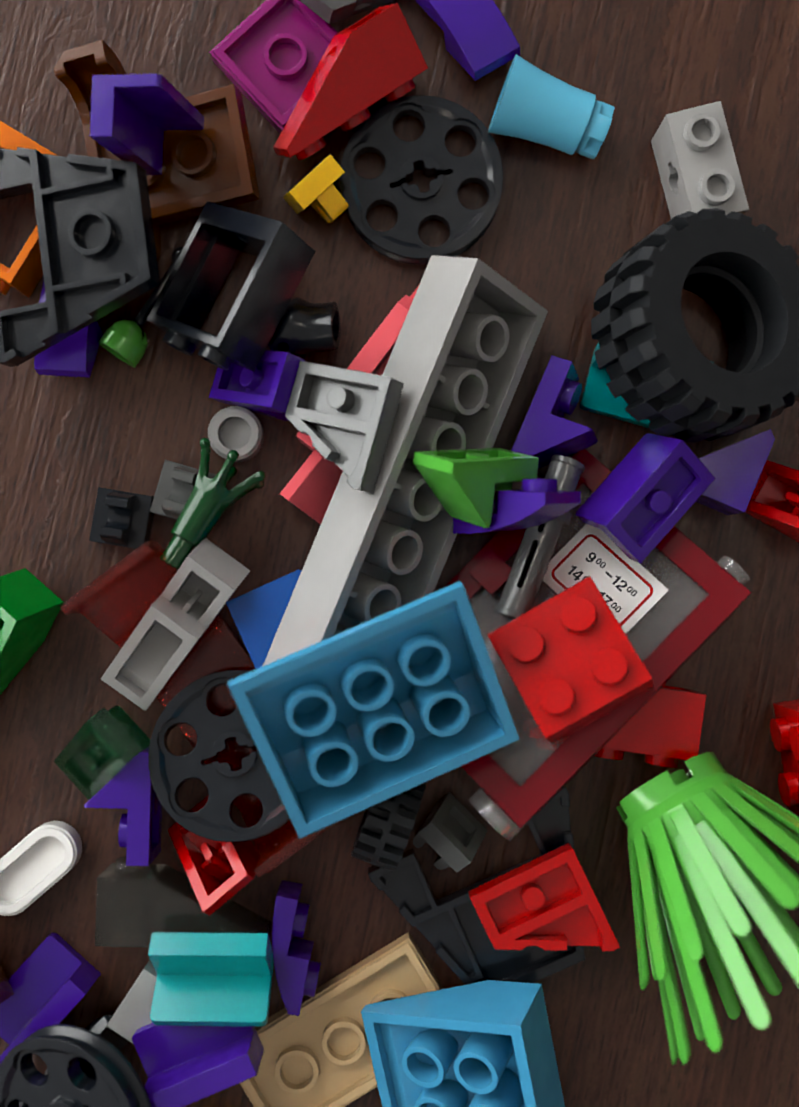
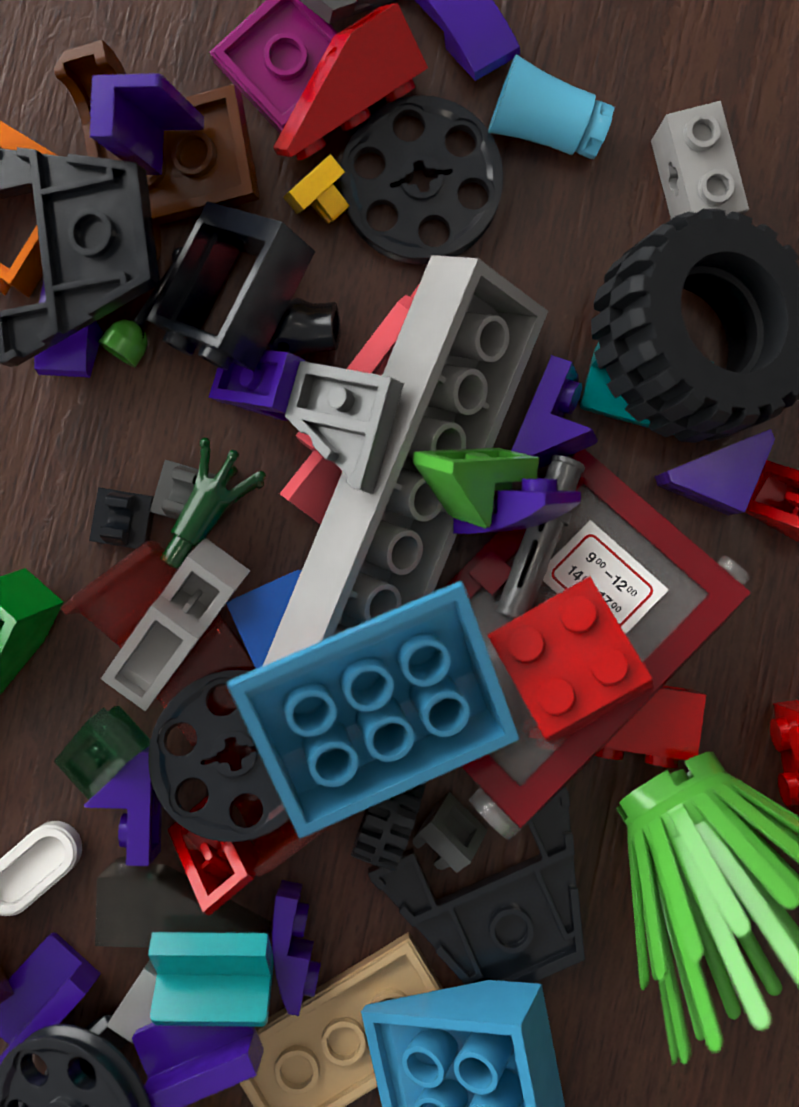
(236, 430): light grey tile -> none
(543, 906): red wing -> none
(646, 494): dark purple panel -> none

